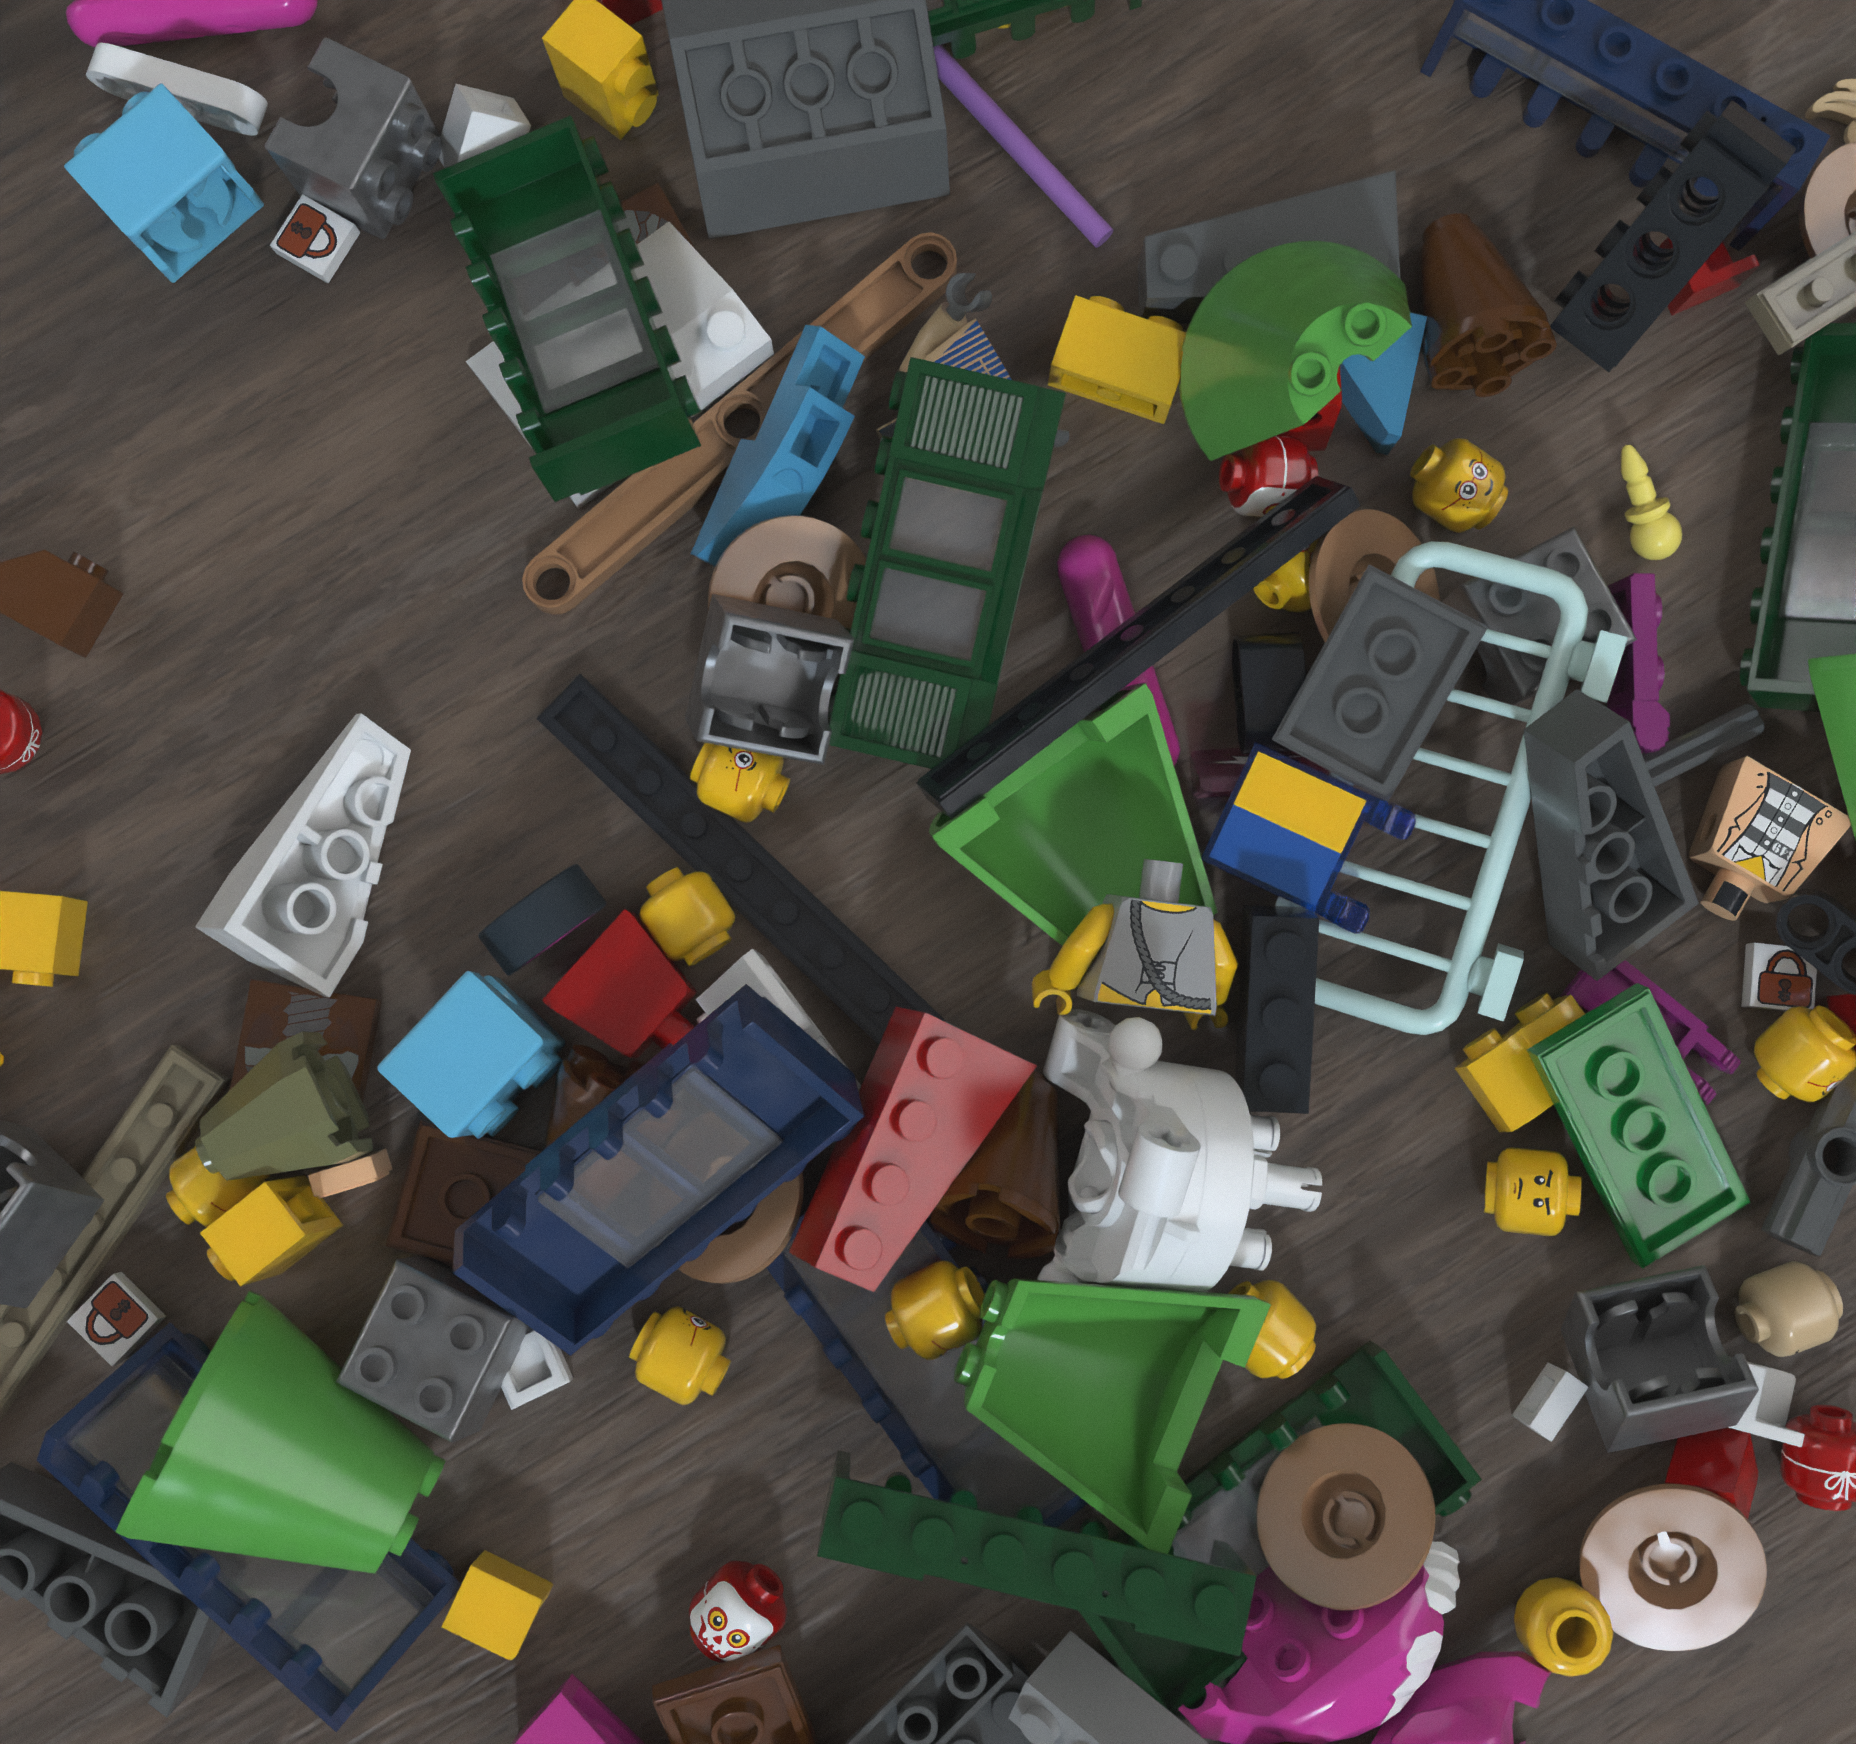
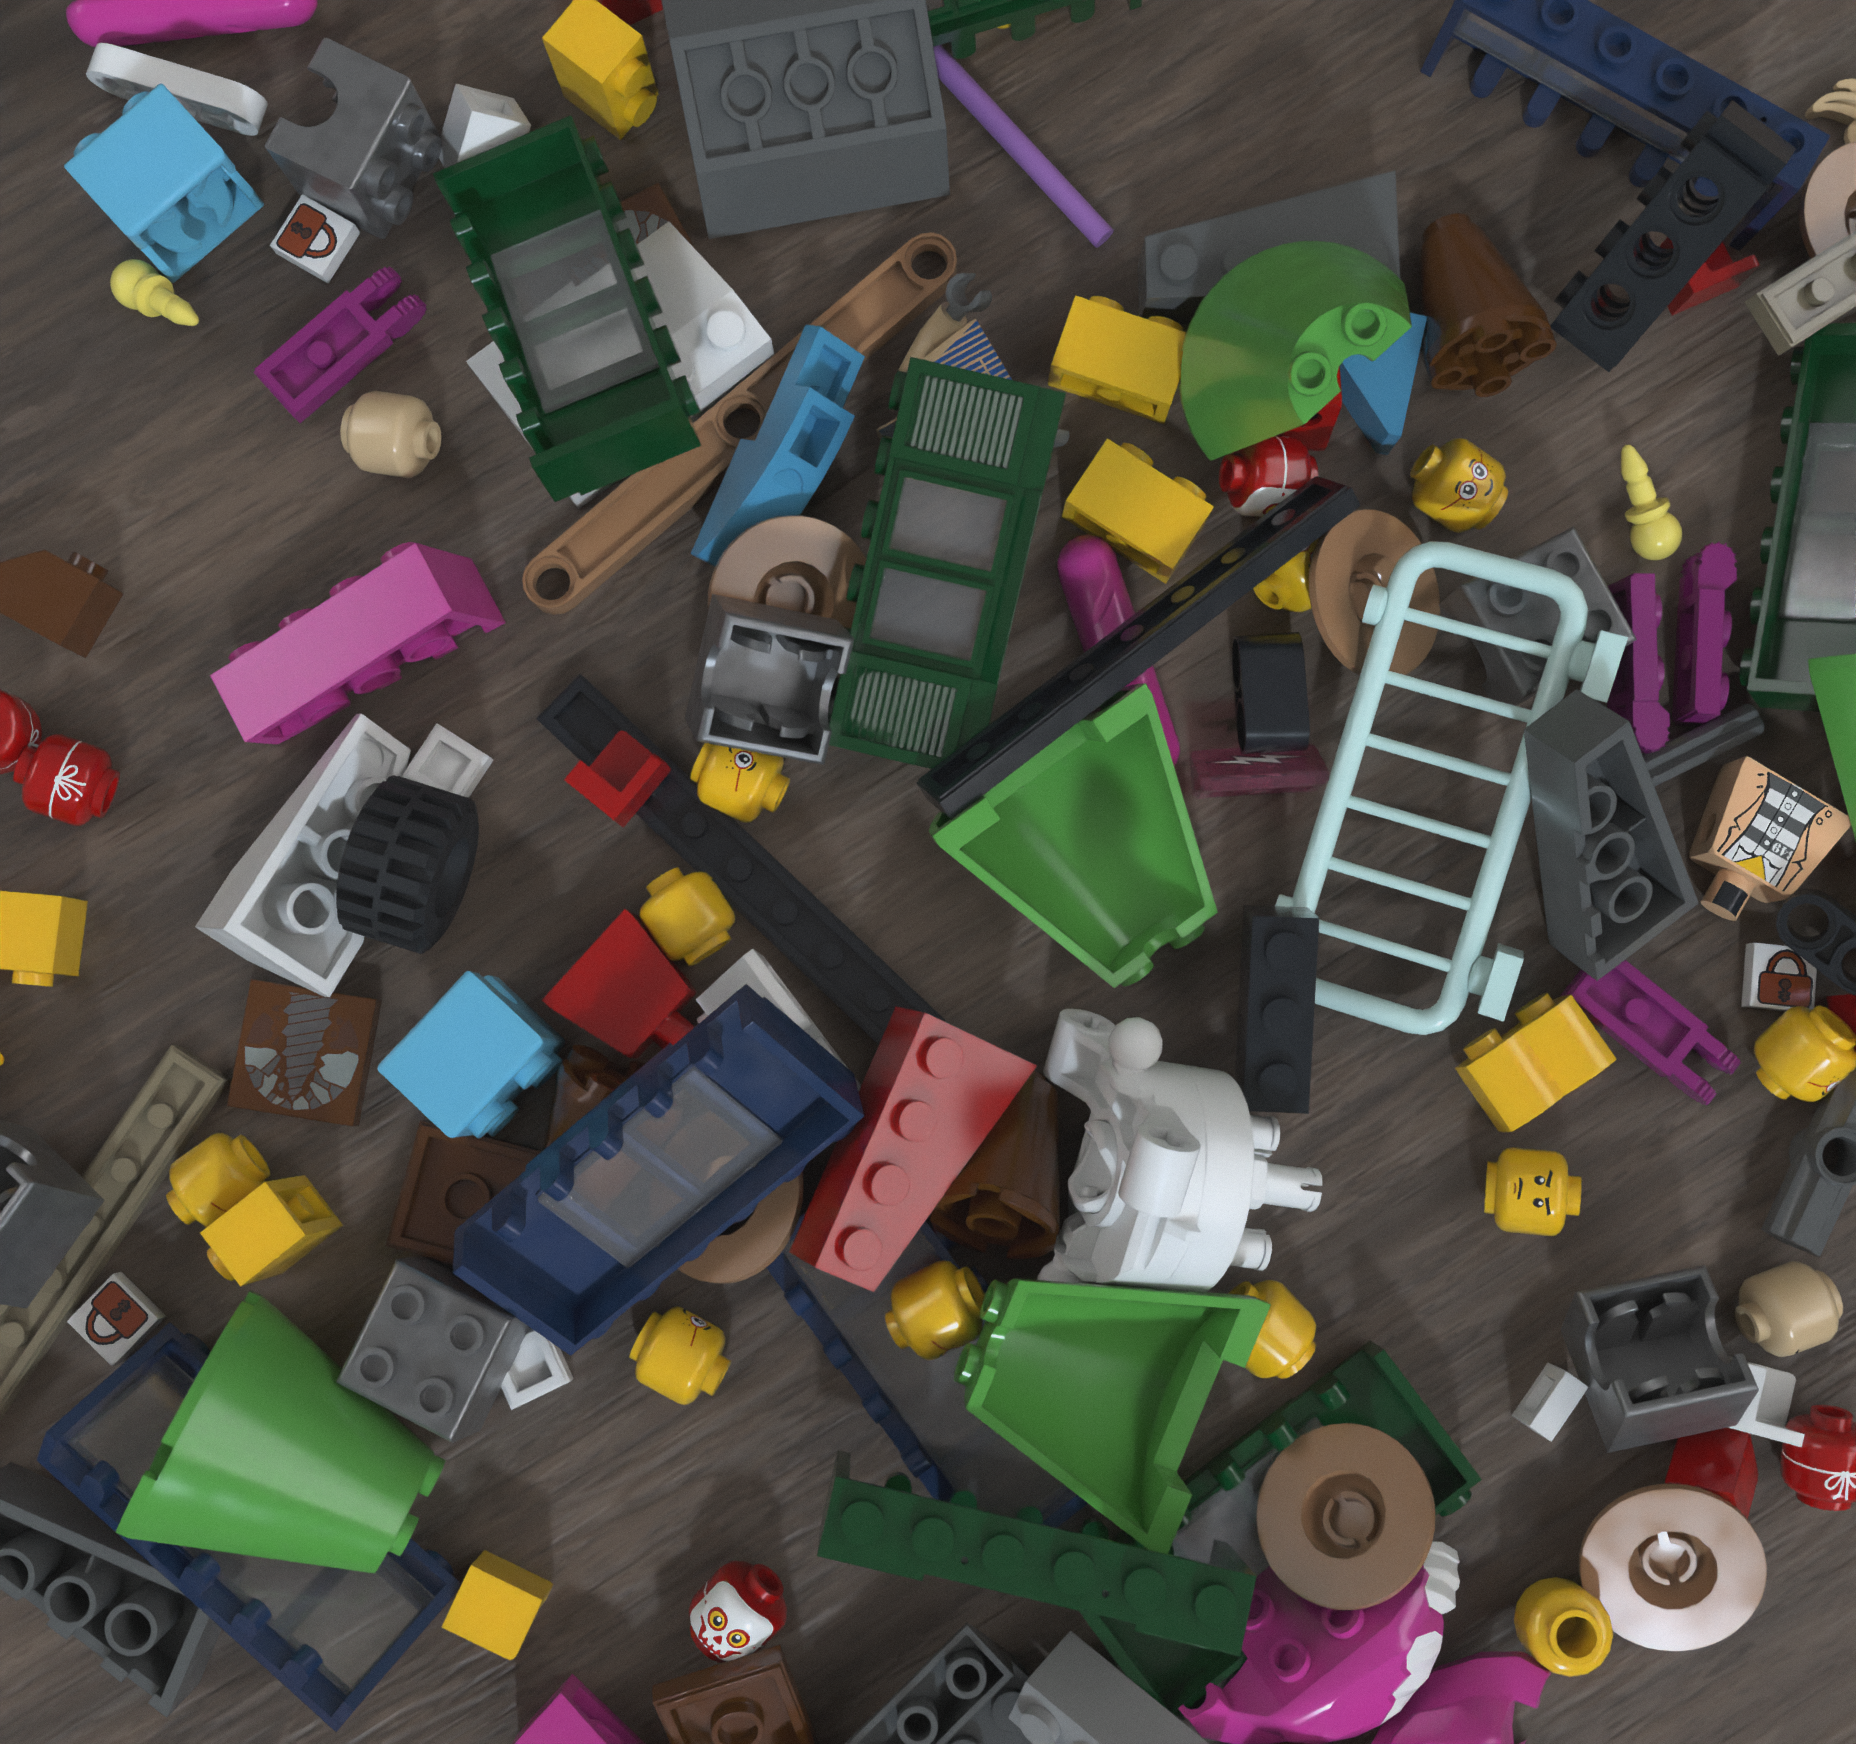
(67, 780): none -> red head
(144, 289): none -> light yellow bar
(285, 1115): olive cone -> none
(338, 344): none -> magenta hinge
(350, 1174): light nougat tile -> none
(354, 641): none -> dark pink wedge
(390, 434): none -> tan head
(407, 864): none -> black tyre
(448, 763): none -> white tile
(541, 919): black wheel -> none
(619, 777): none -> red panel
(1138, 508): none -> yellow brick
(1146, 953): torso -> none
(1294, 830): flag -> none
(1379, 682): dark grey tile -> none
(1639, 1125): green tile -> none
(1701, 635): none -> magenta hinge

